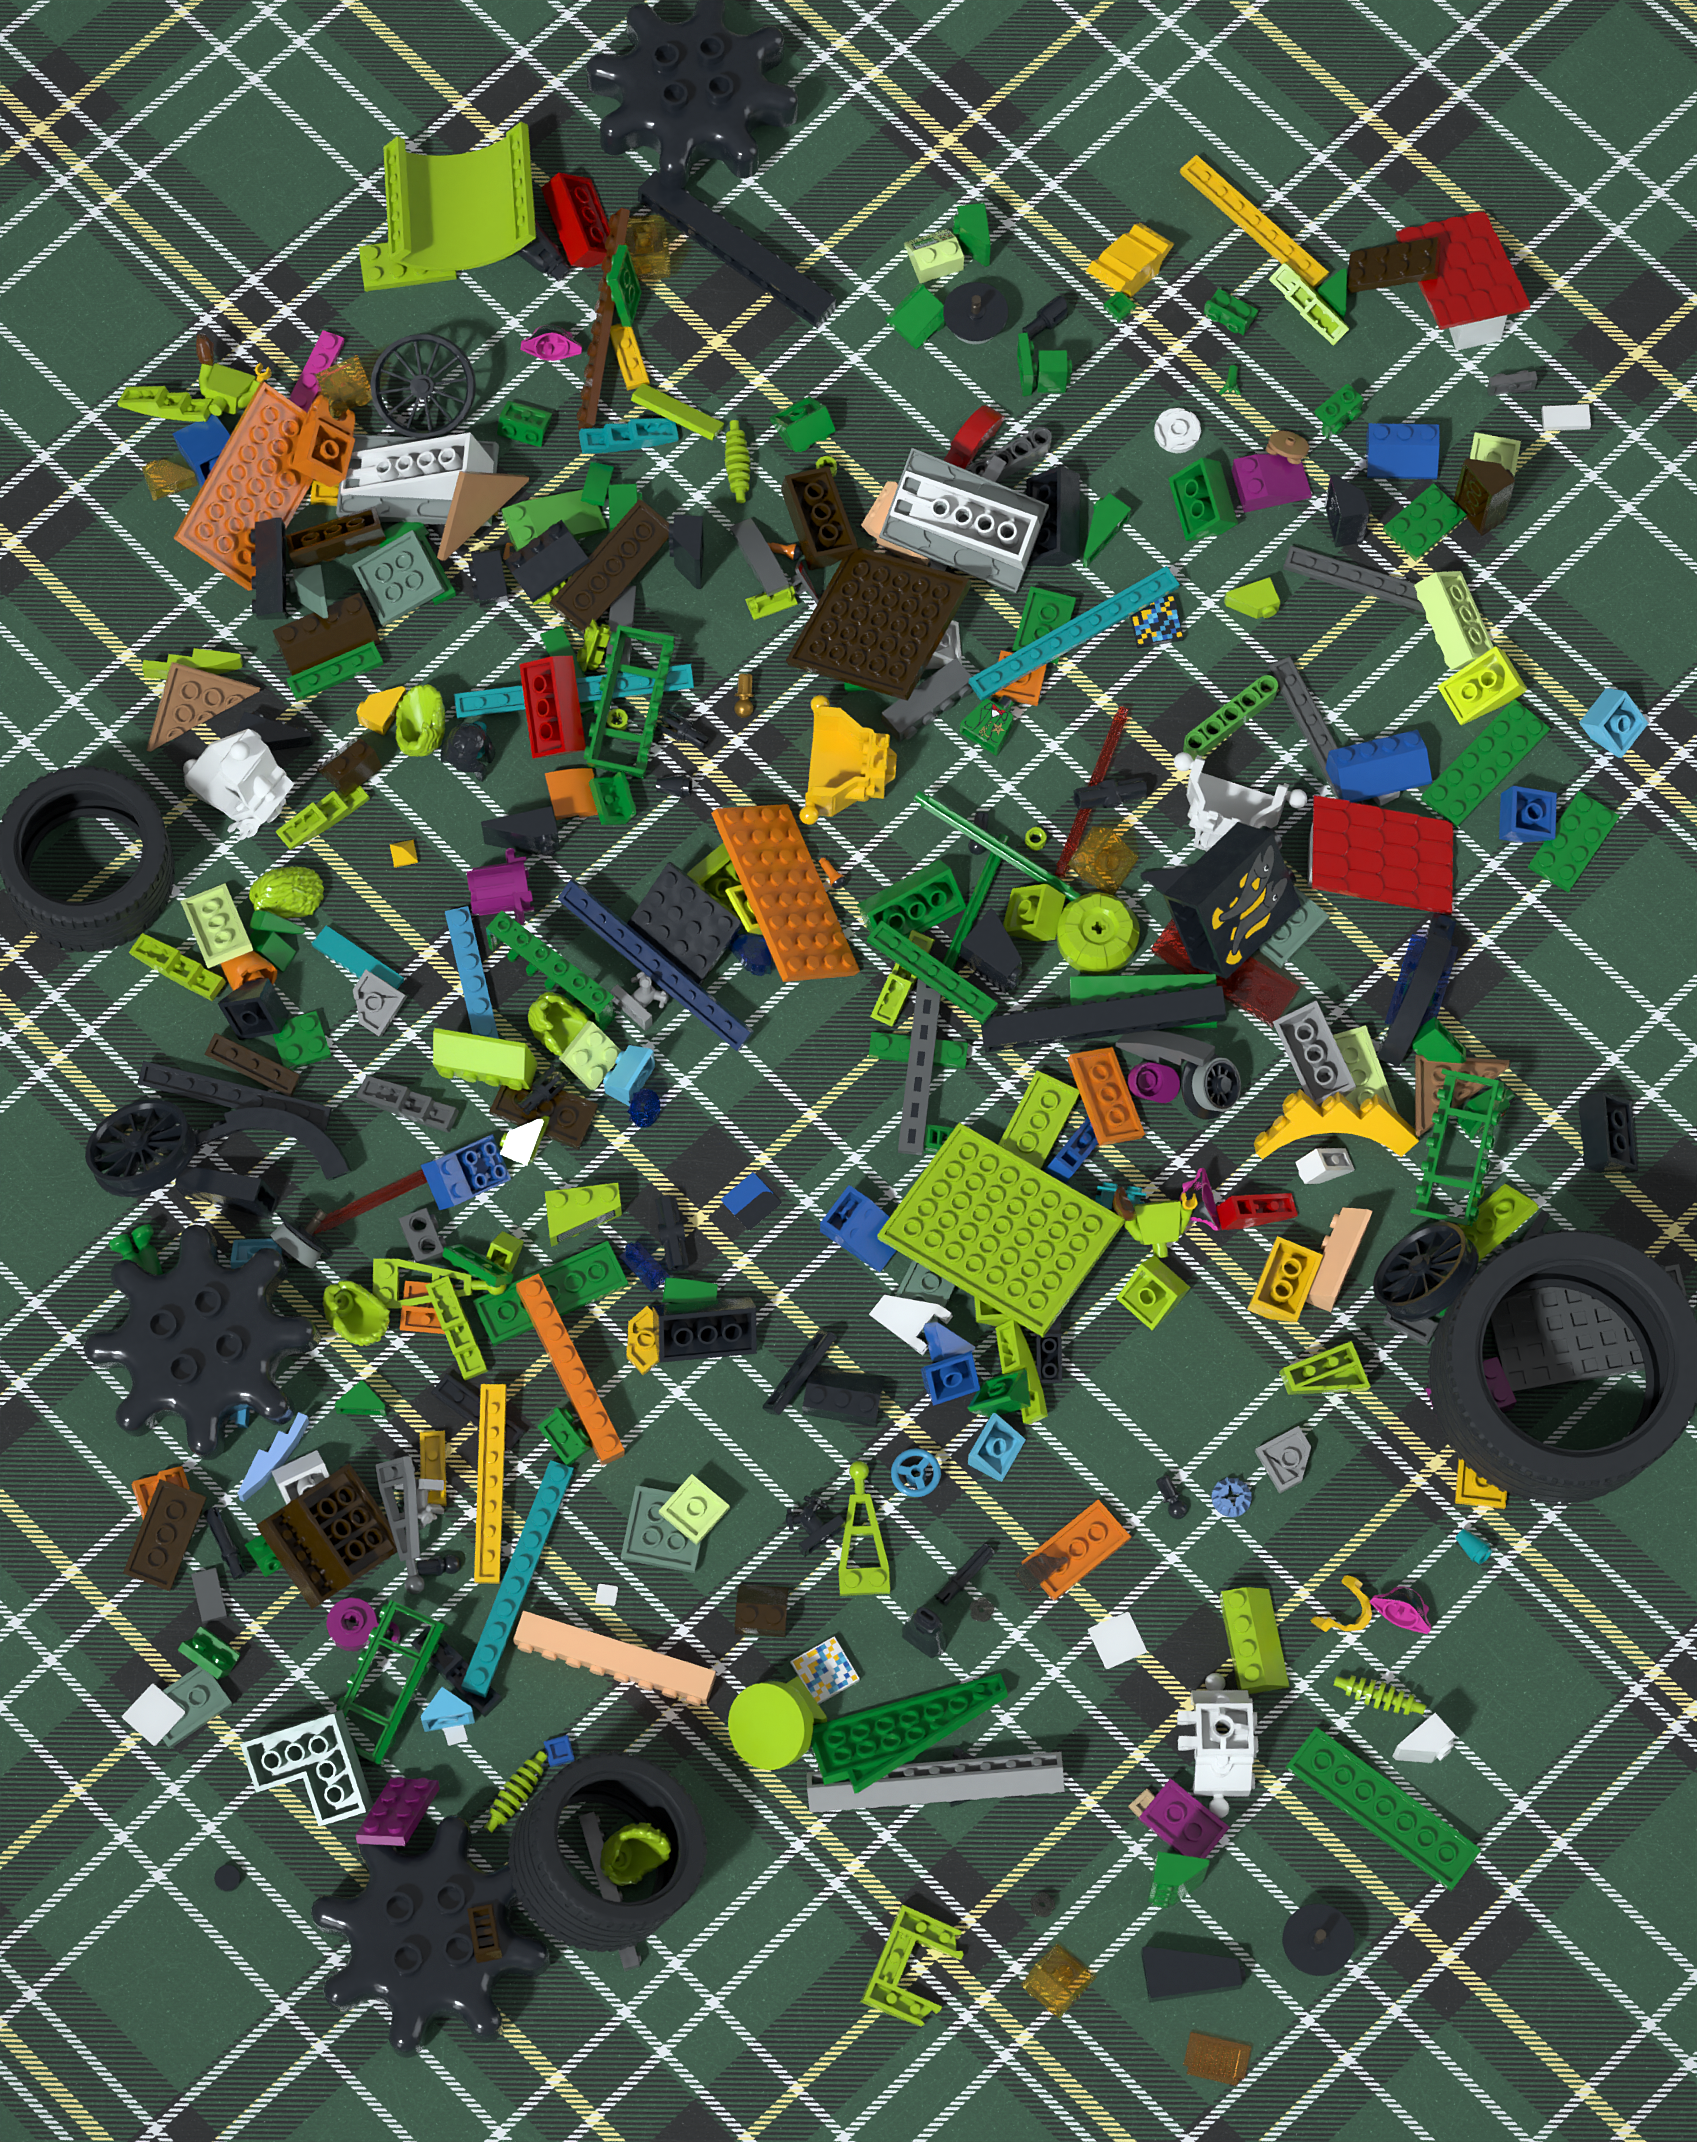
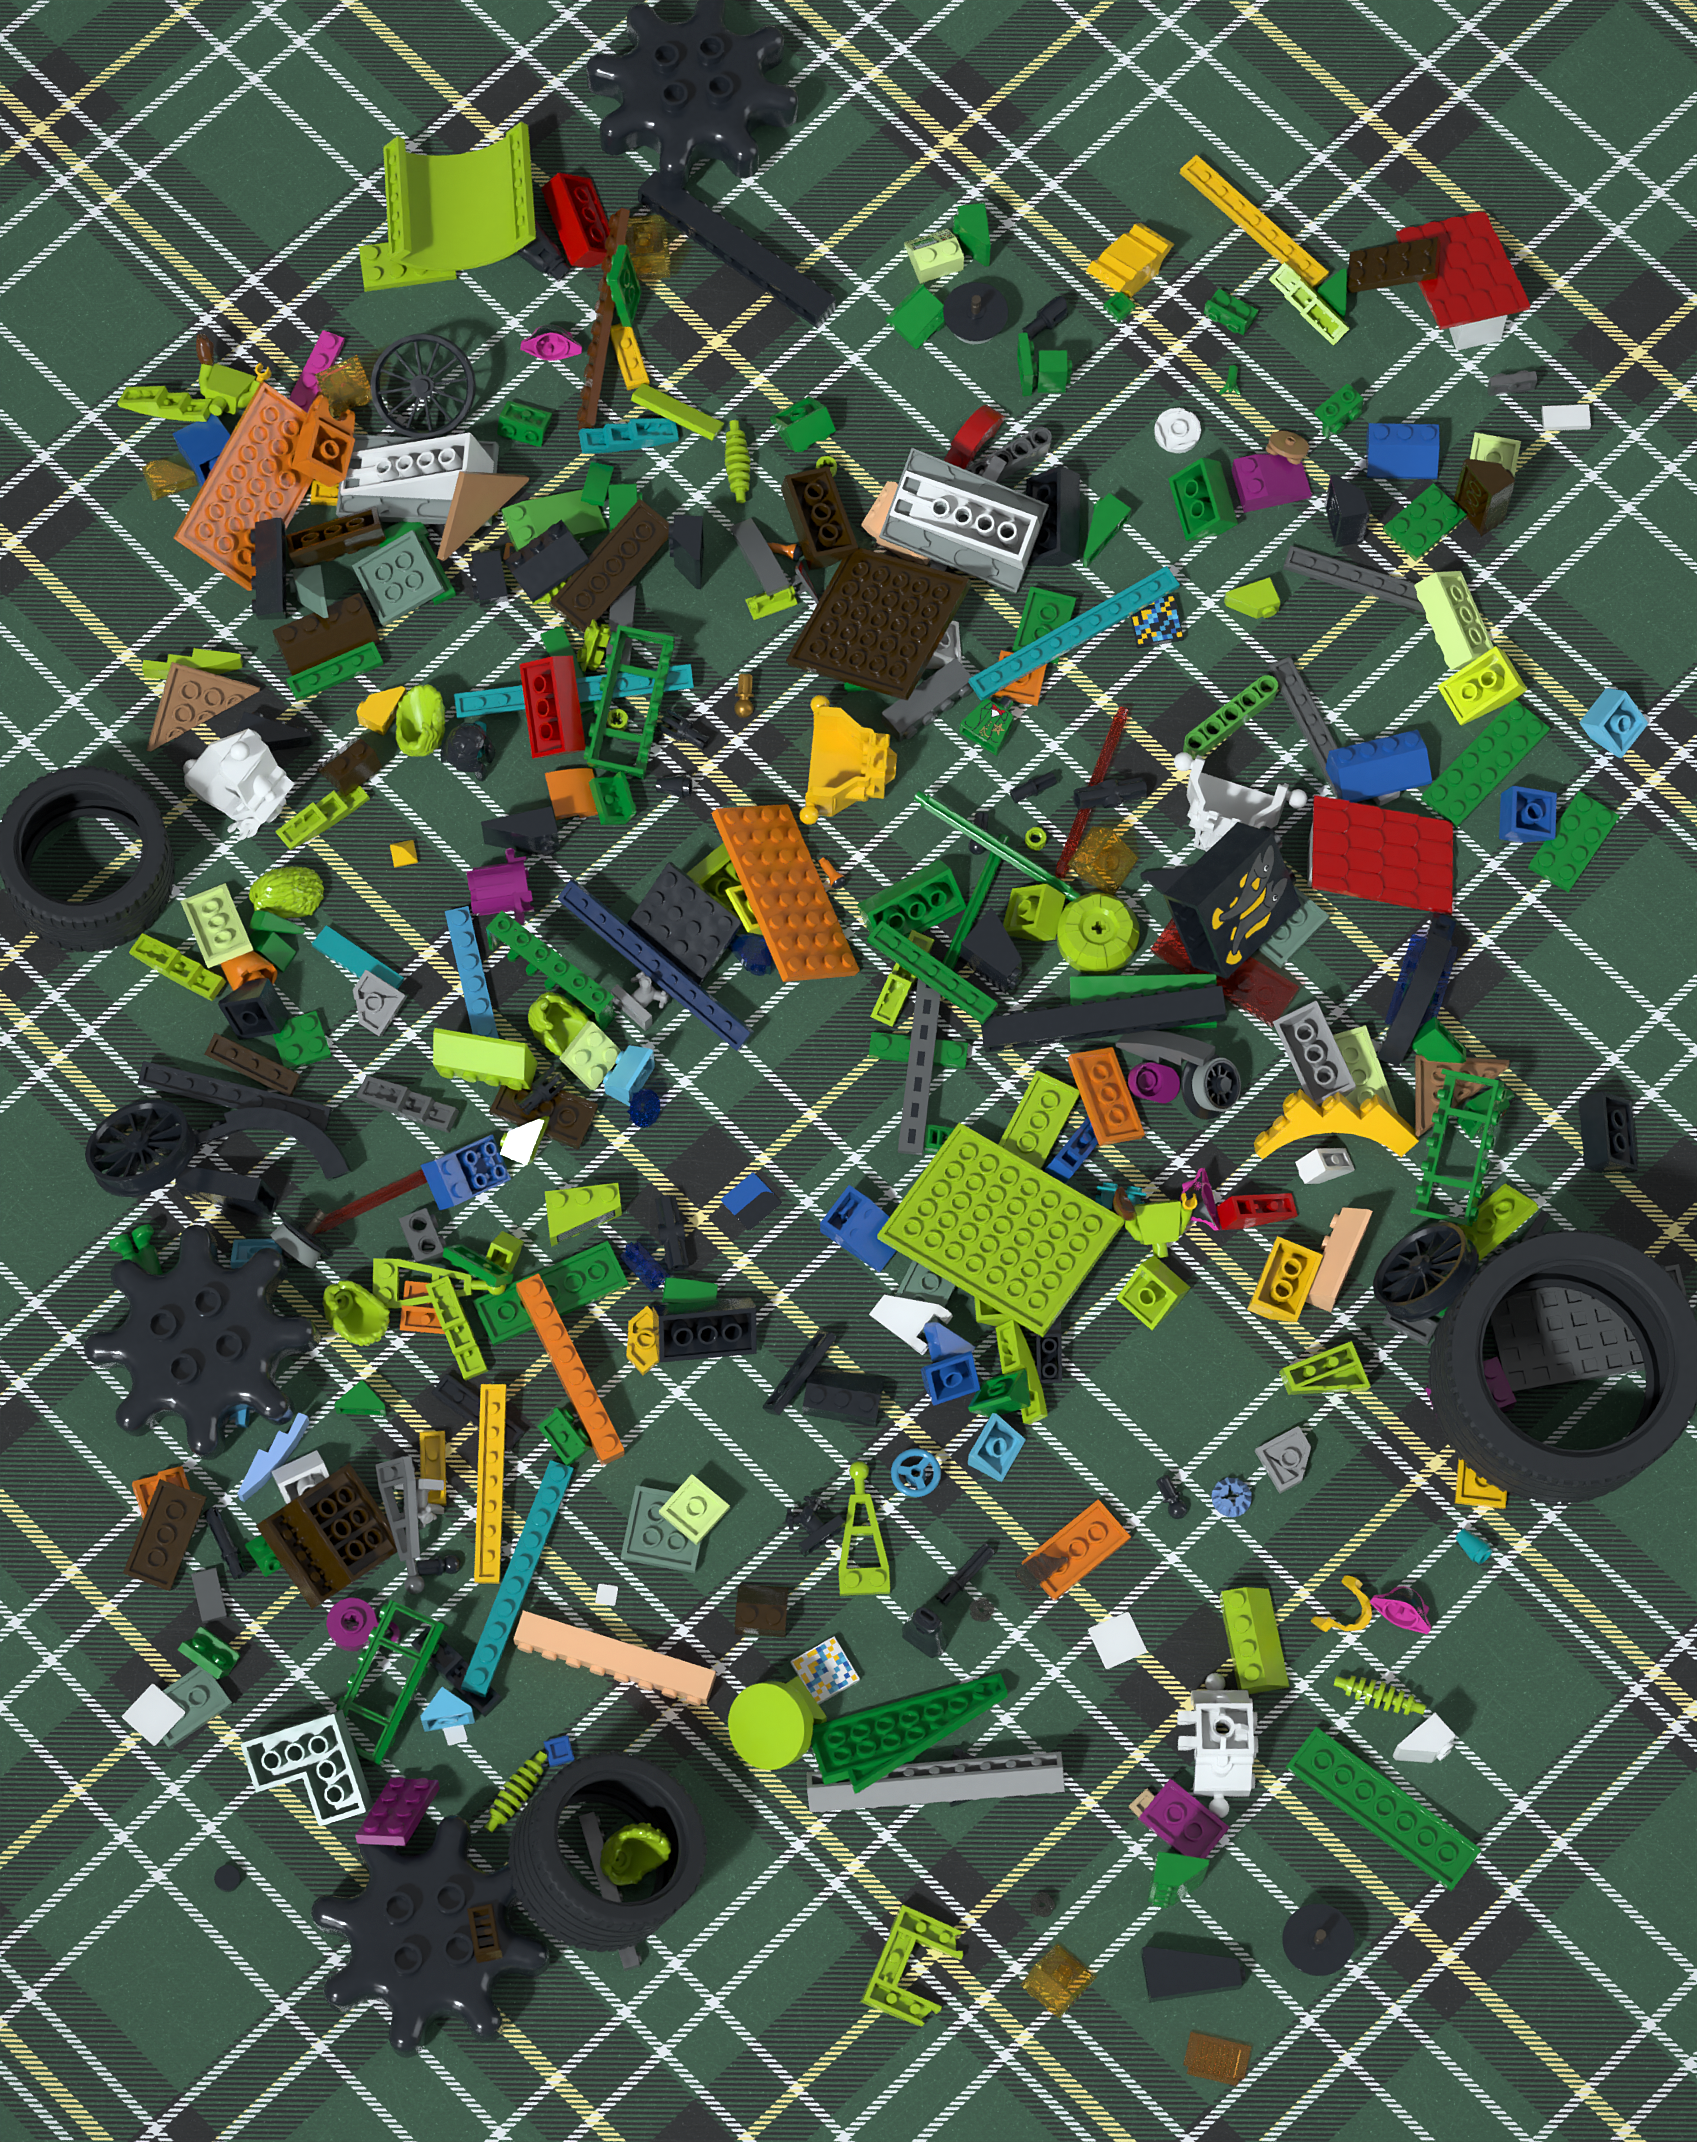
(1032, 787): none -> black axle

